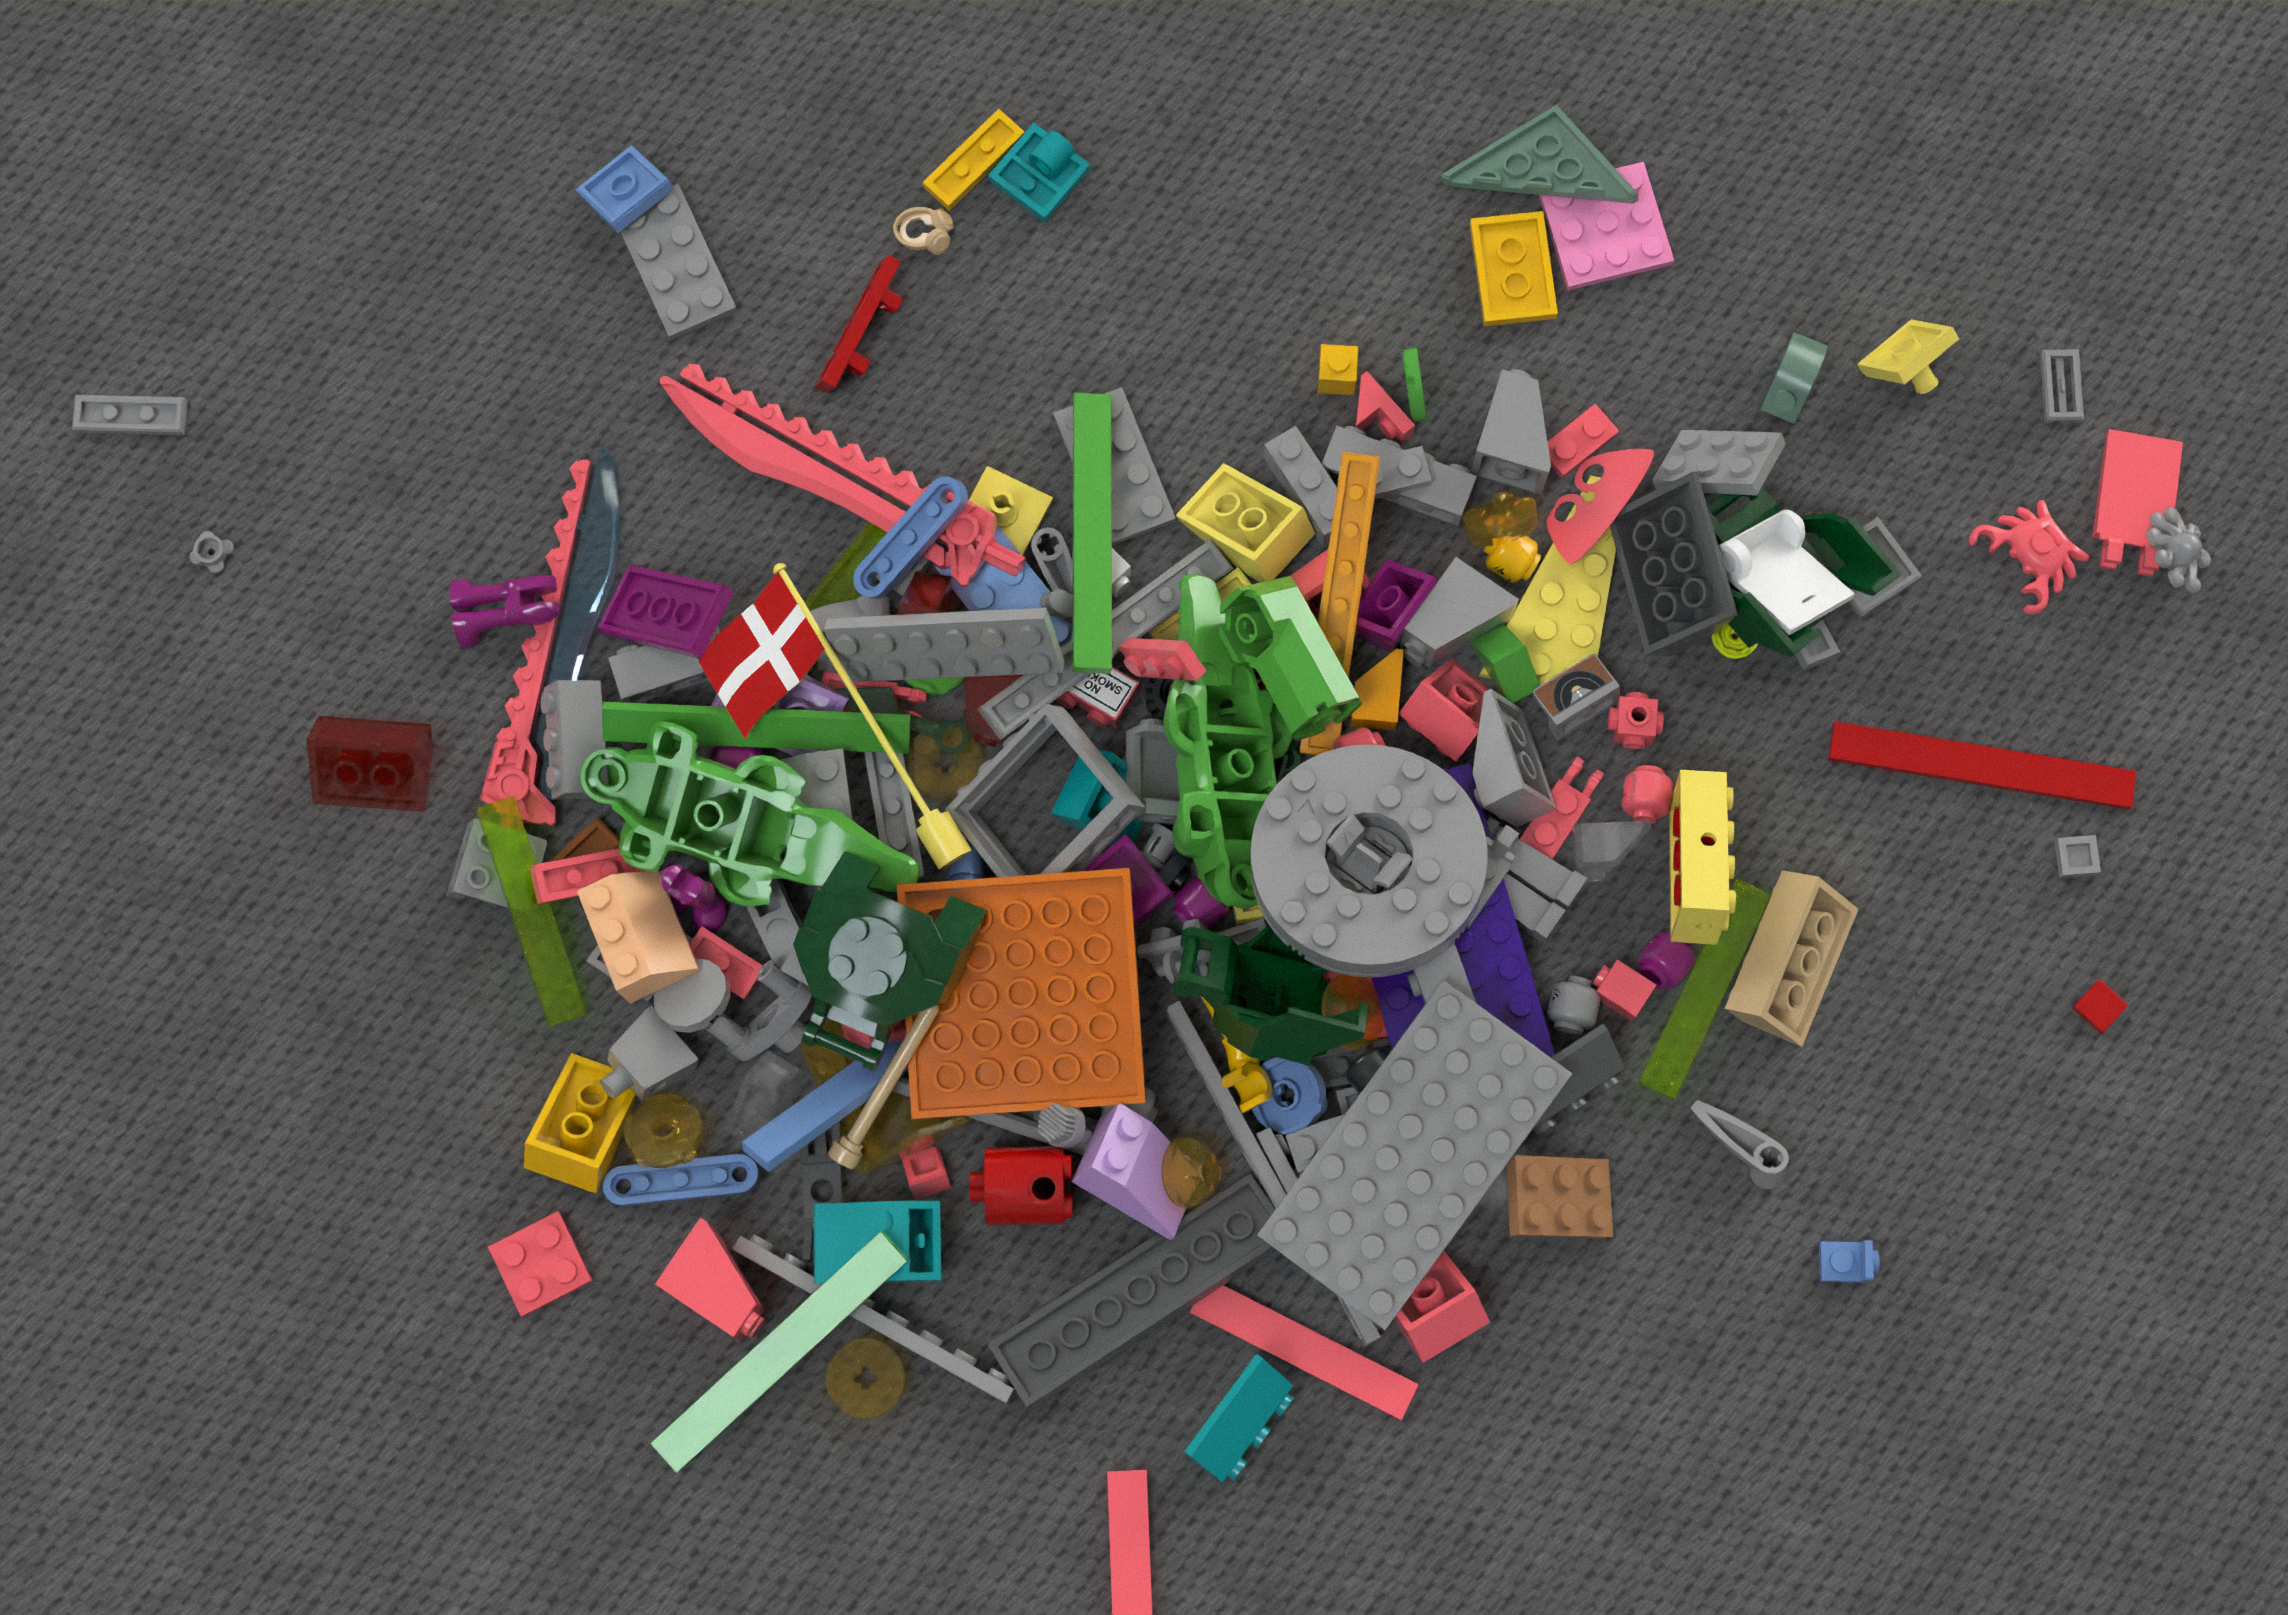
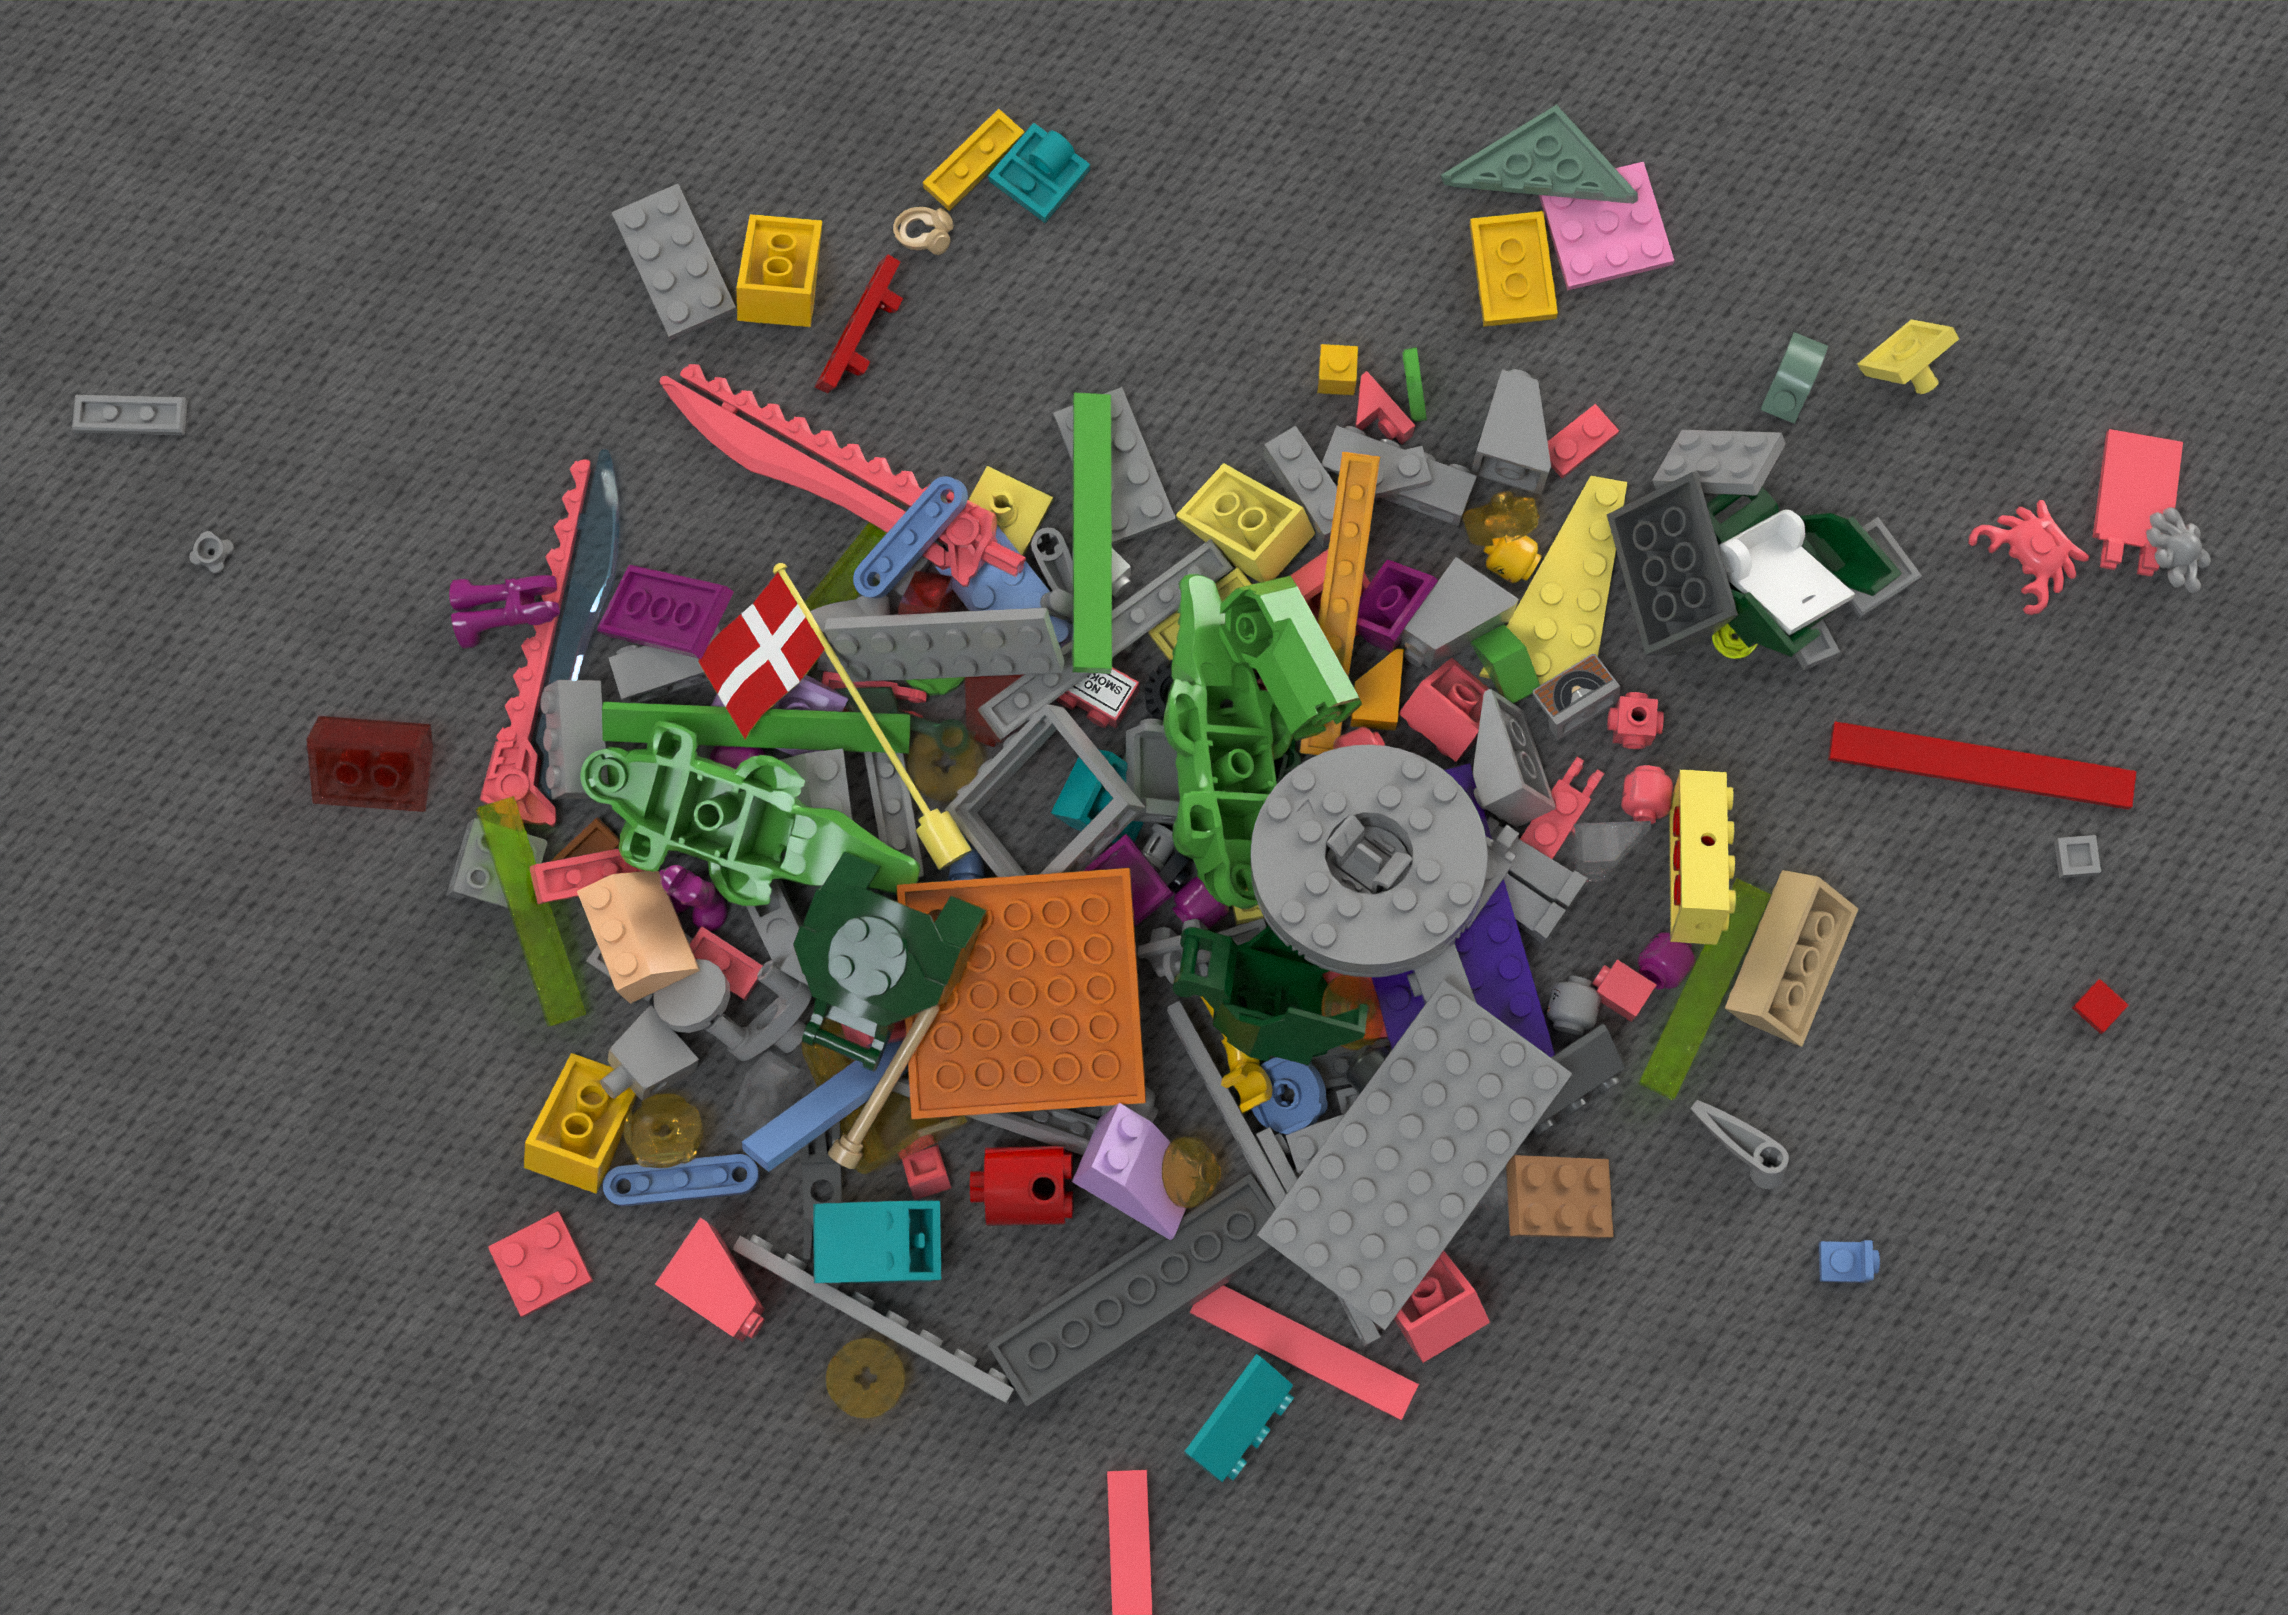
(624, 189): medium blue tile -> none
(779, 270): none -> yellow slope
(779, 1351): tile -> none
(1063, 1126): light grey piece -> none
(1161, 659): coral plate -> none
(1619, 481): coral piece -> none
(2047, 387): light grey tile -> none

